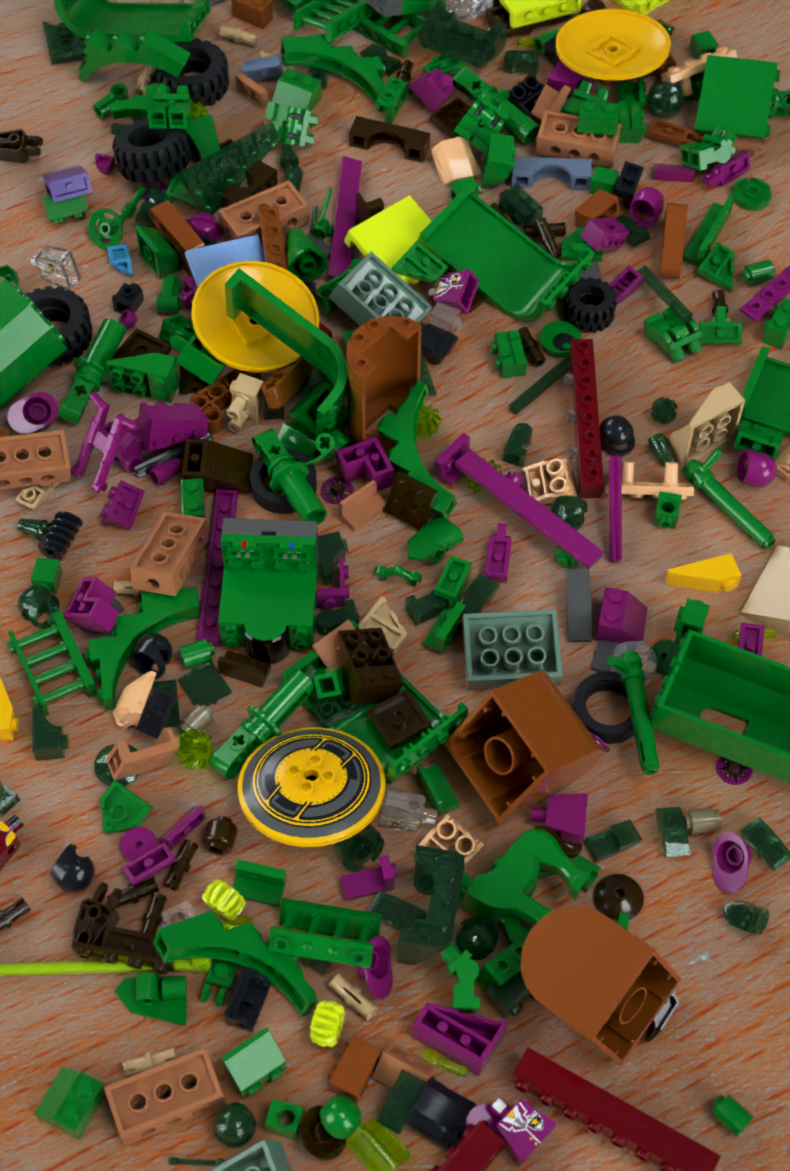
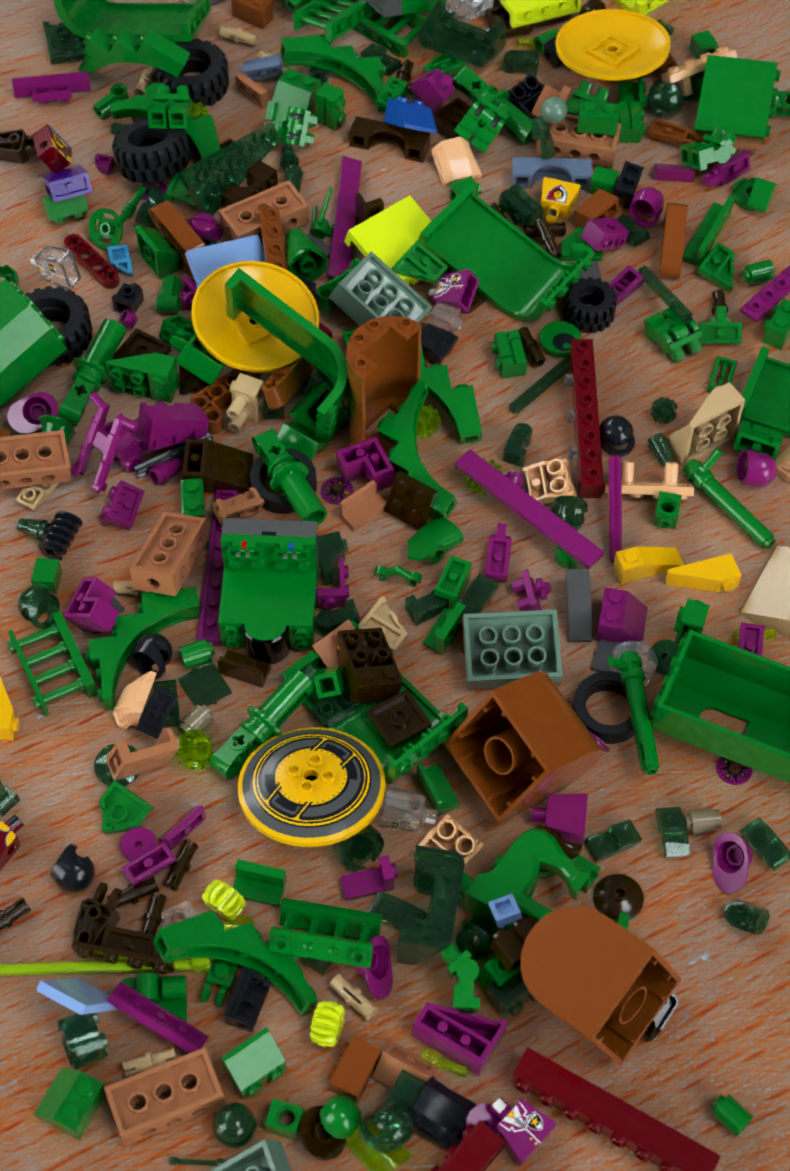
(47, 739): clear green arch -> none
(52, 86): none -> magenta bracket
(53, 423): none -> green piece
(56, 153): none -> dark red torso
(76, 995): none -> light blue tile
(82, 1039): none -> clear green brick
(94, 259): none -> dark red beam
(157, 1018): none -> magenta plate
(220, 835): dark brown head -> none
(238, 506): none -> nougat hinge
(328, 445): green panel -> none
(330, 106): none -> green brick
(394, 1128): none -> clear green helmet
(410, 115): none -> blue slope
(445, 463): magenta bracket -> none
(457, 402): none -> green arch
(498, 159): green slope -> none
(505, 910): none -> medium blue tile
(508, 943): none -> dark brown brick
(526, 584): none -> magenta hips
(541, 131): none -> clear green slope
(554, 110): none -> sand green piece
(558, 198): none -> yellow torso
(562, 75): magenta torso -> none
(645, 562): none -> yellow slope
(726, 361): none -> green tile
(761, 195): none -> green slope

